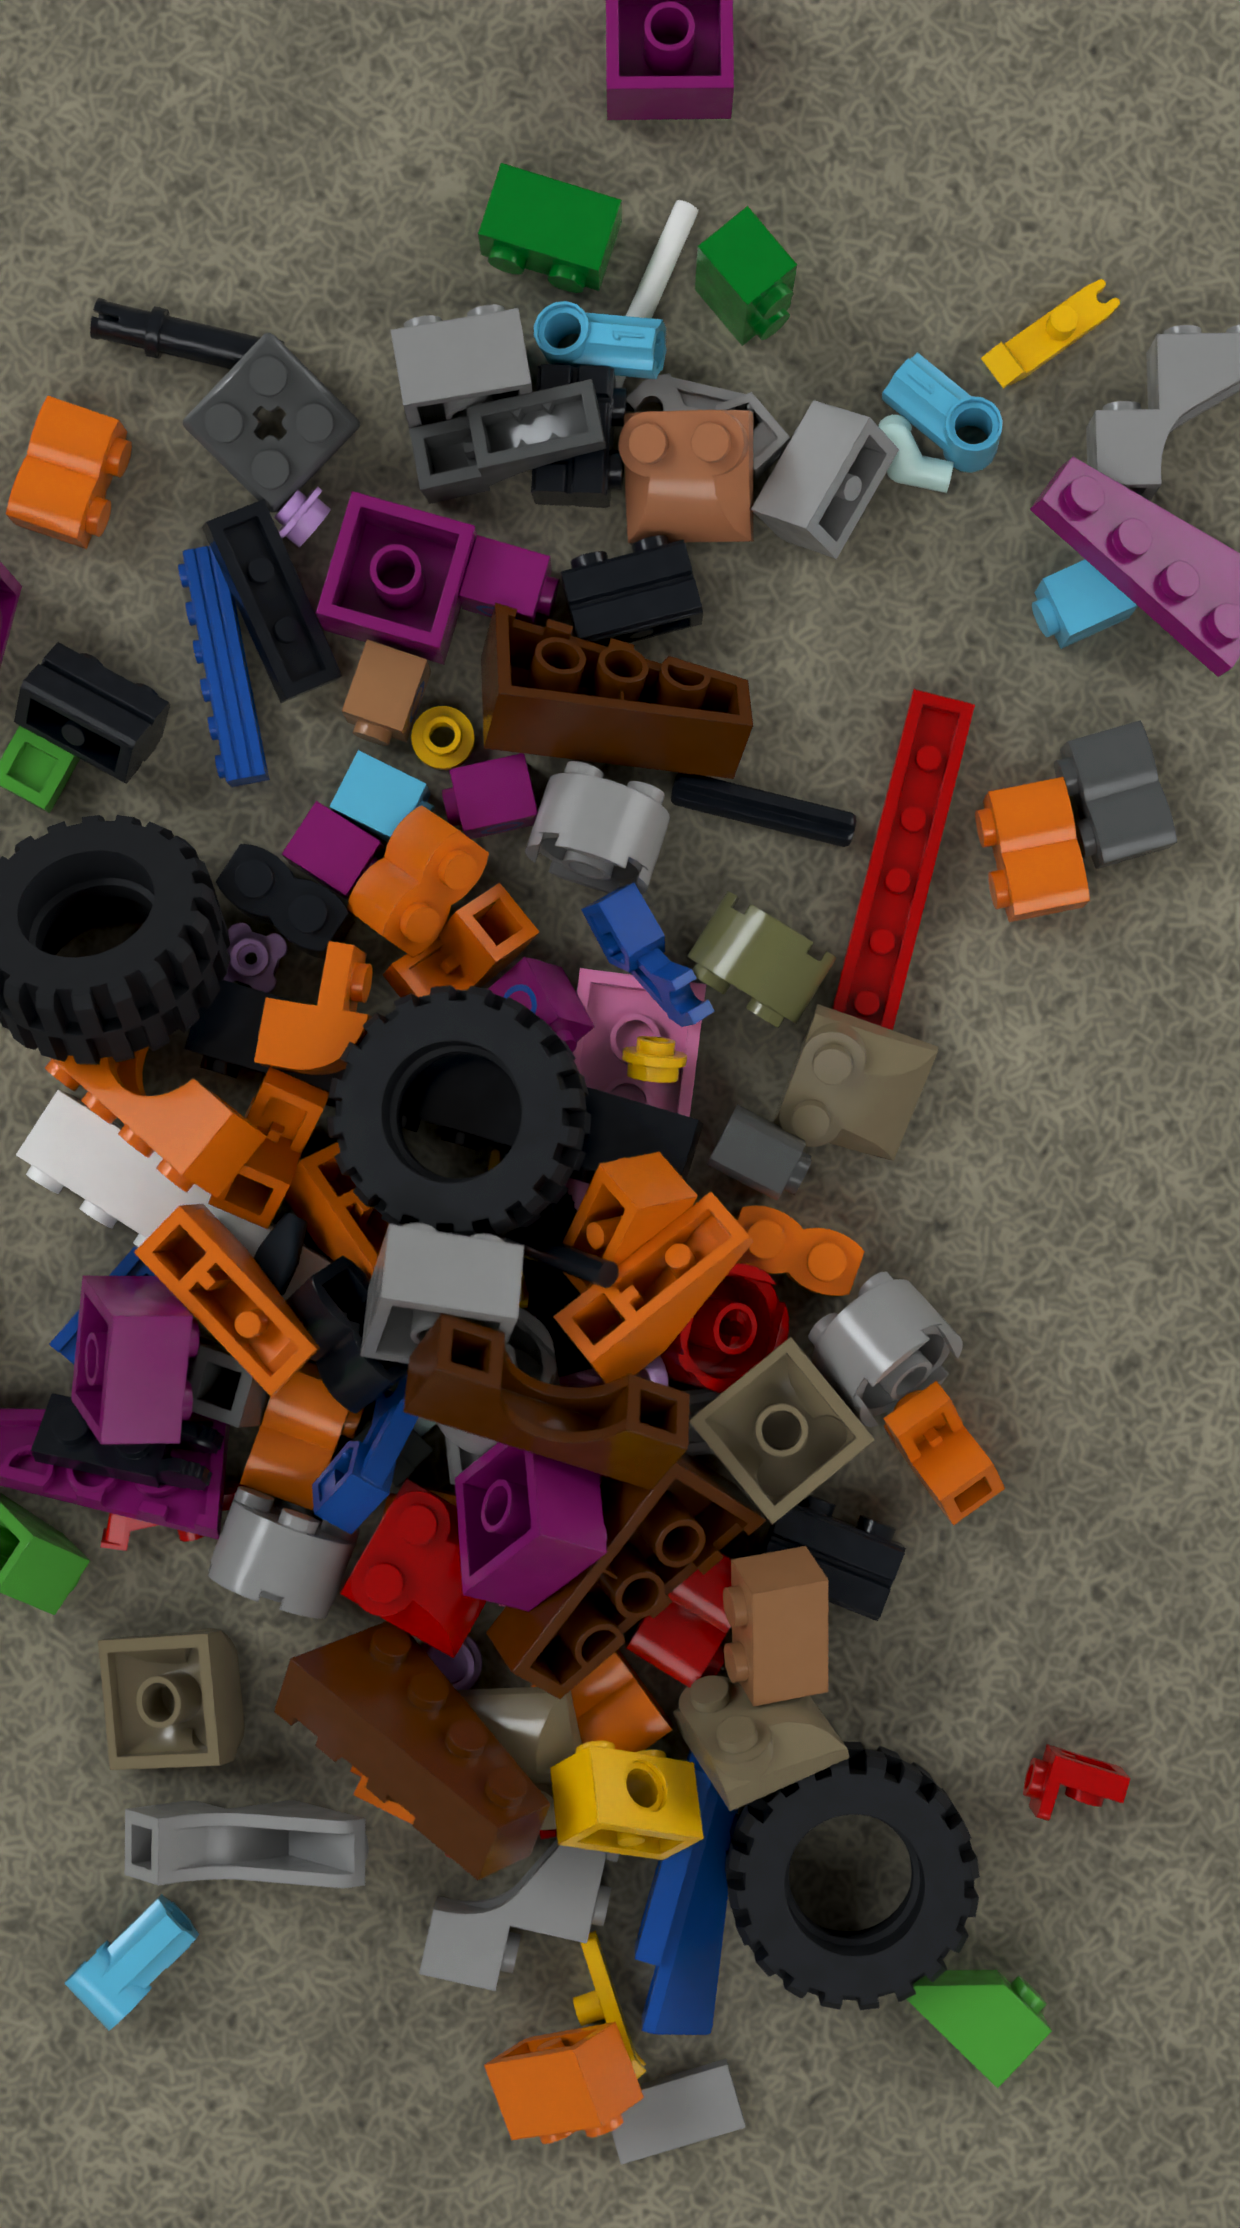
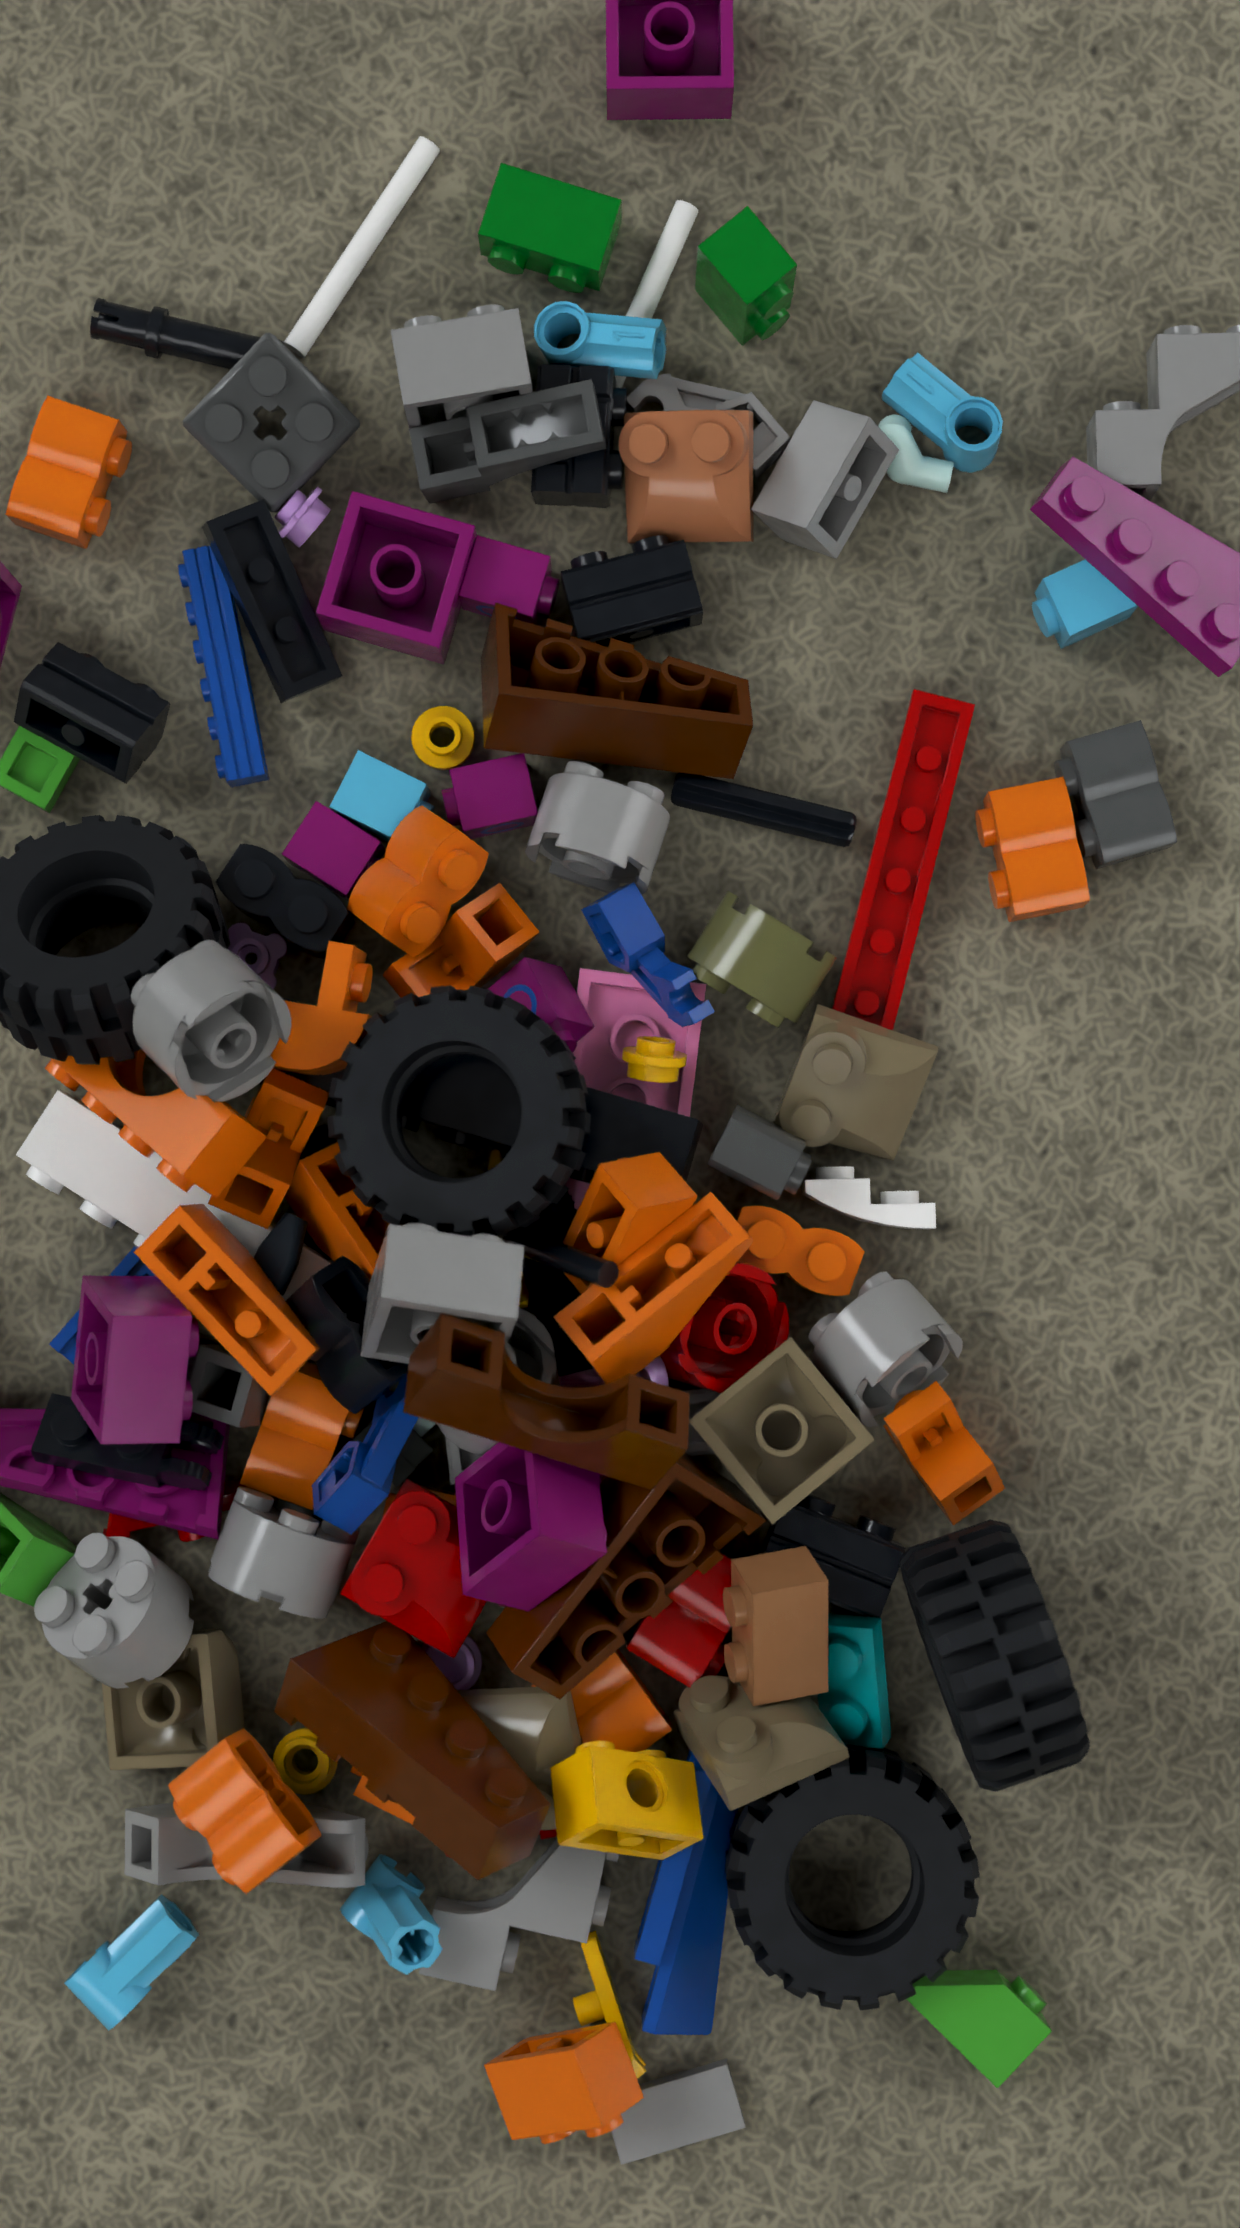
(116, 1611): none -> light grey brick
(209, 1022): none -> light grey brick
(243, 1811): none -> orange brick
(296, 1779): none -> yellow plate
(362, 246): none -> white bar
(385, 693): medium nougat brick -> none
(394, 1916): none -> medium azure piece
(850, 1197): none -> white slope
(857, 1681): none -> teal plate
(995, 1655): none -> black tyre
(1049, 335): yellow piece -> none
(1084, 1777): red bracket -> none

